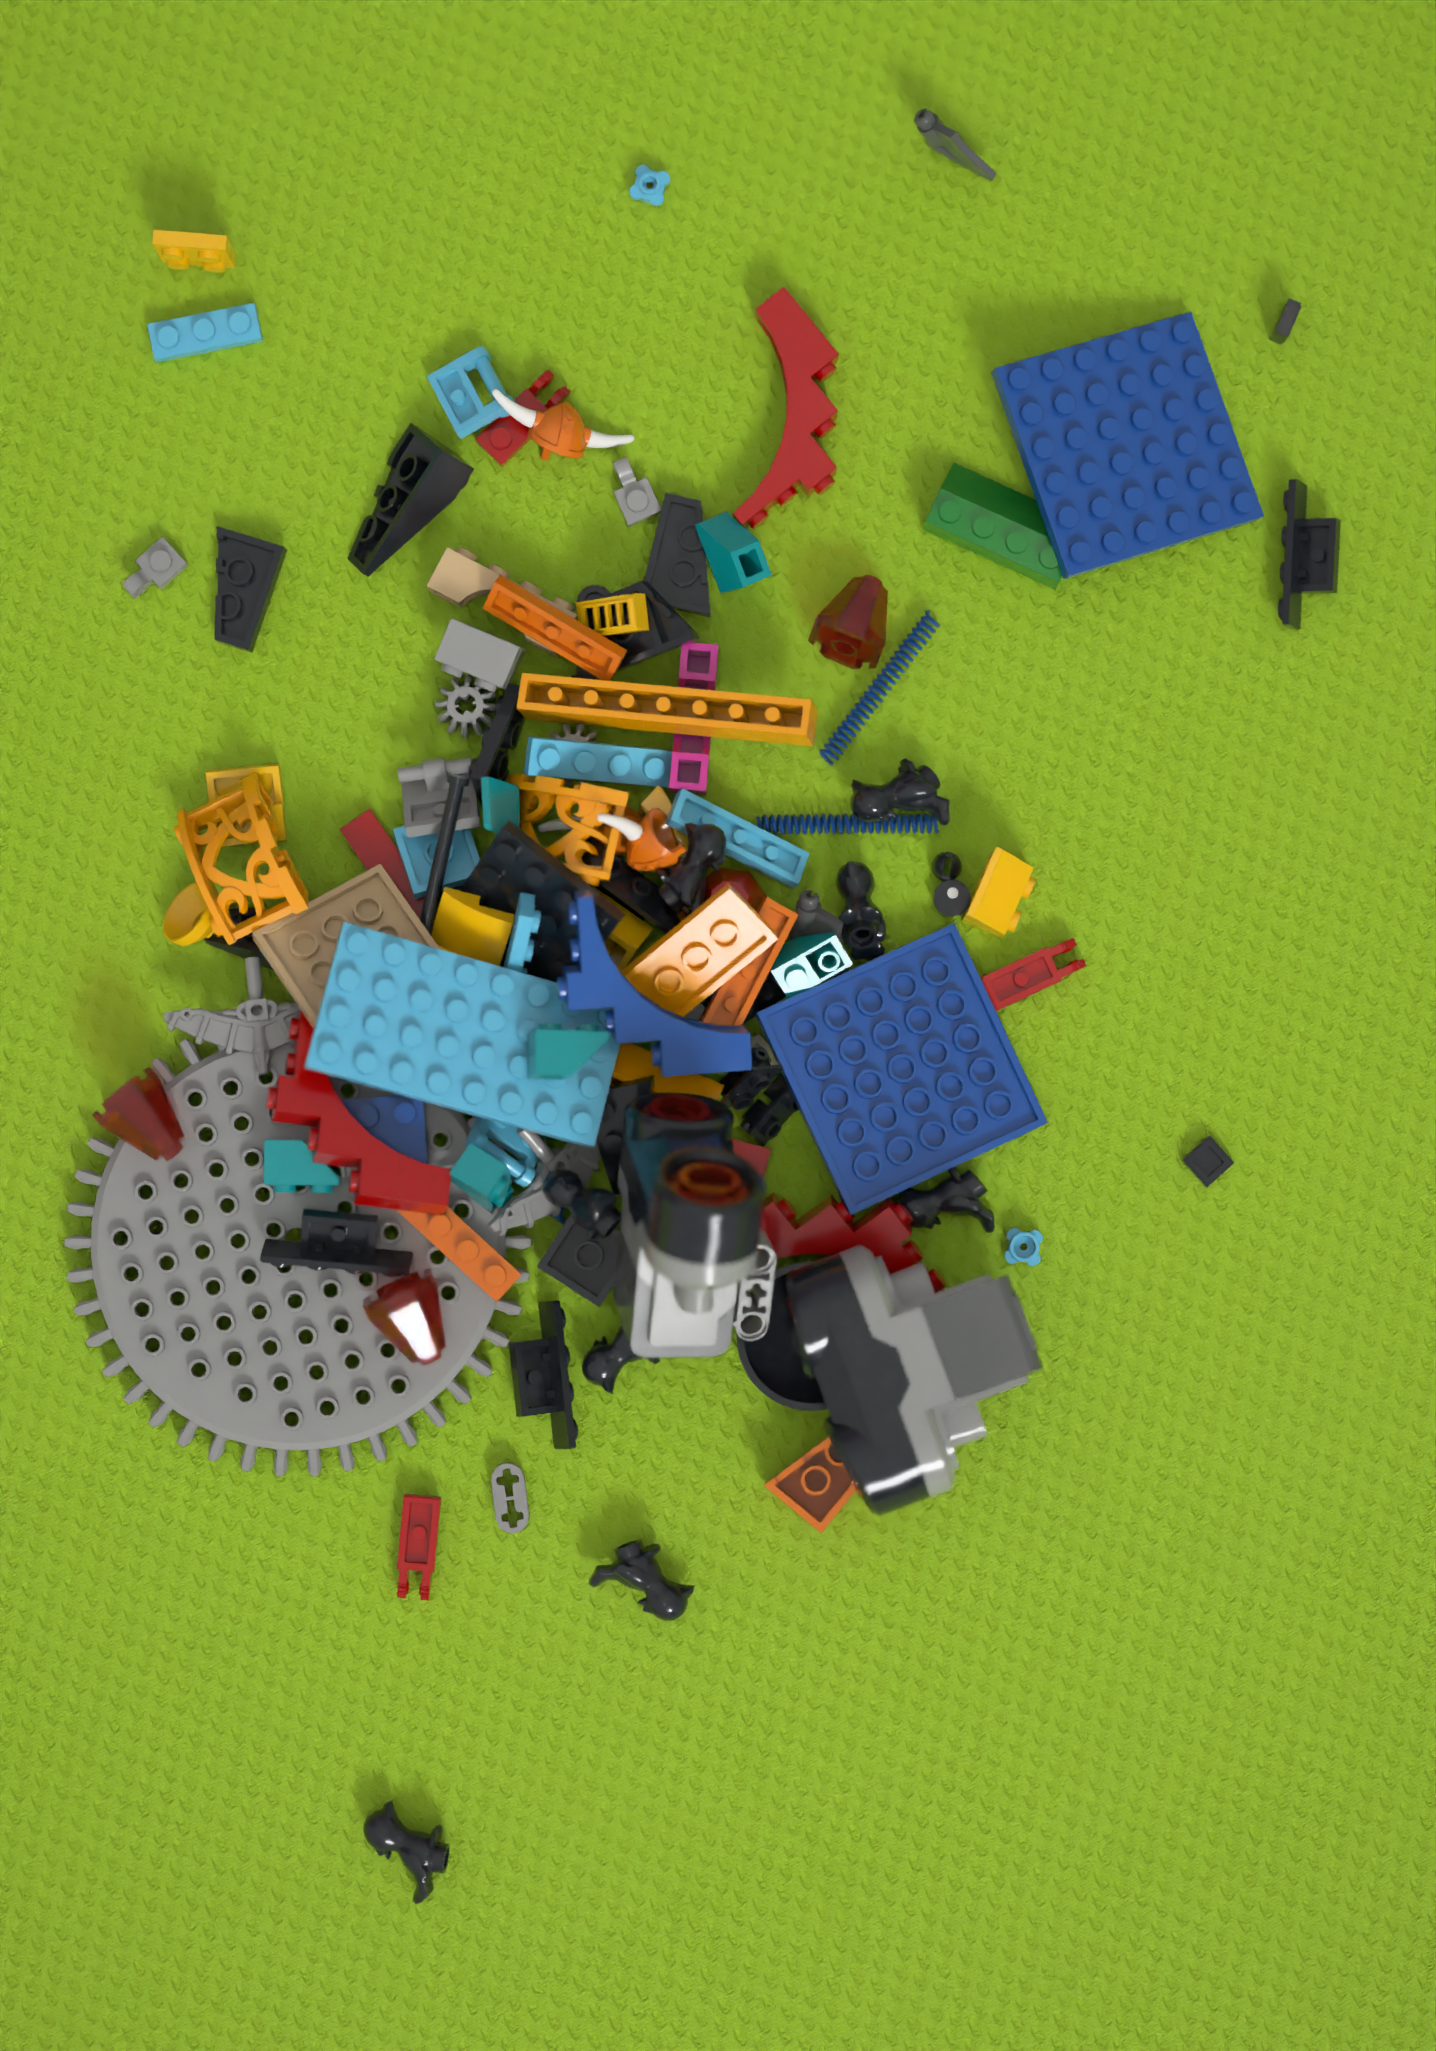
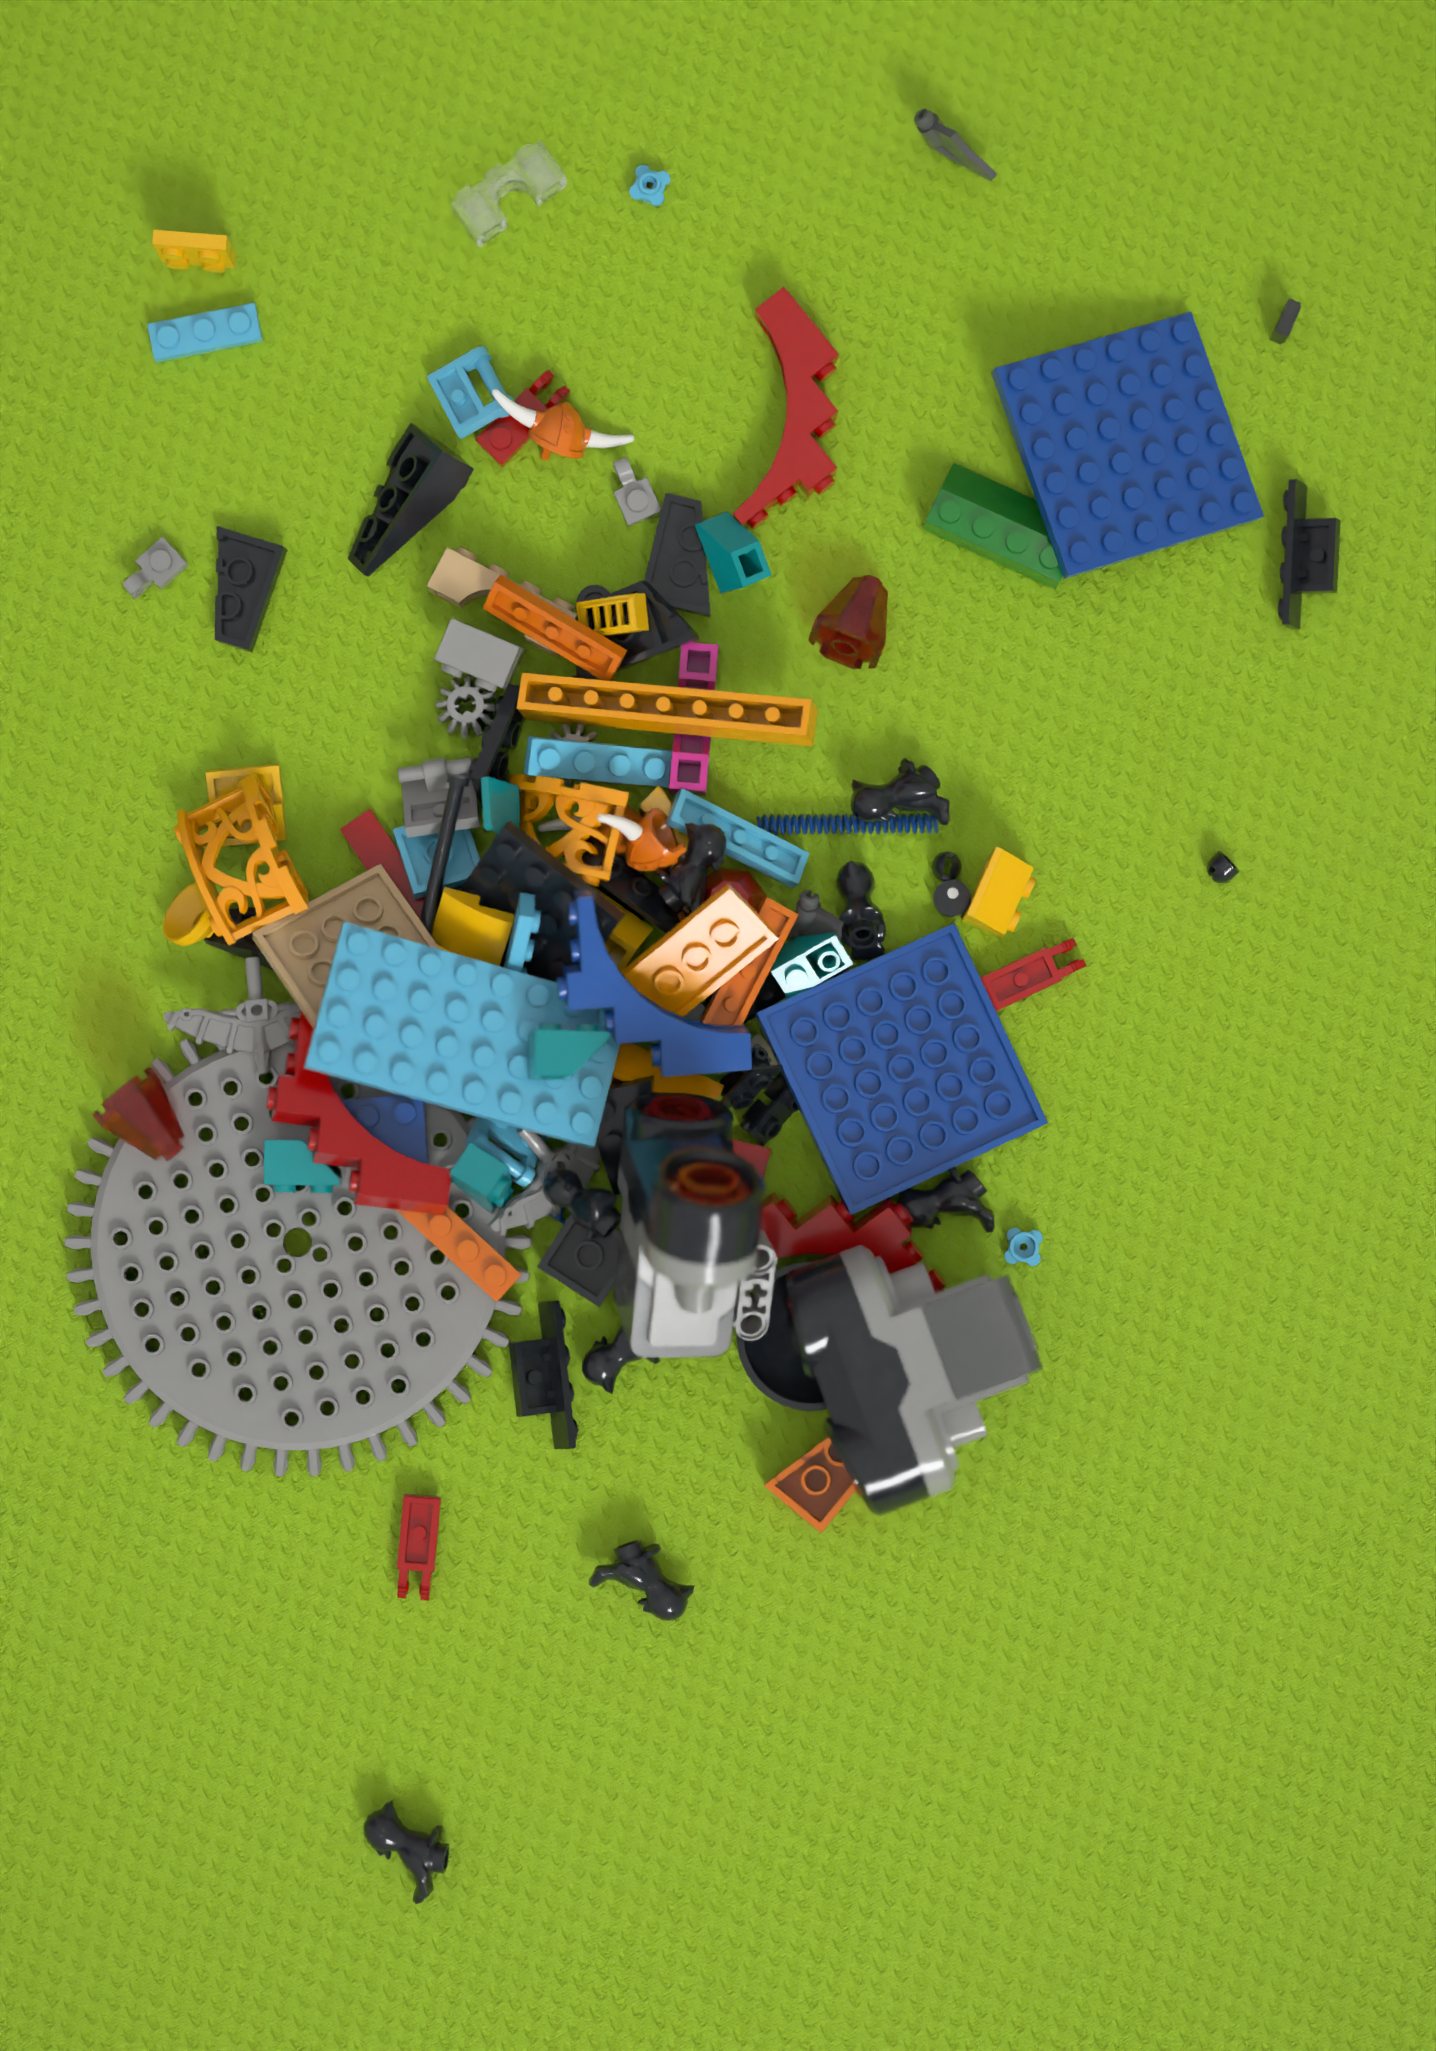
(337, 1242): black bracket -> none
(410, 1316): clear red cone -> none
(501, 1499): light grey beam -> none
(530, 172): none -> clear arch
(866, 698): blue piece -> none
(1207, 1161): black tile -> none
(1221, 868): none -> black hinge

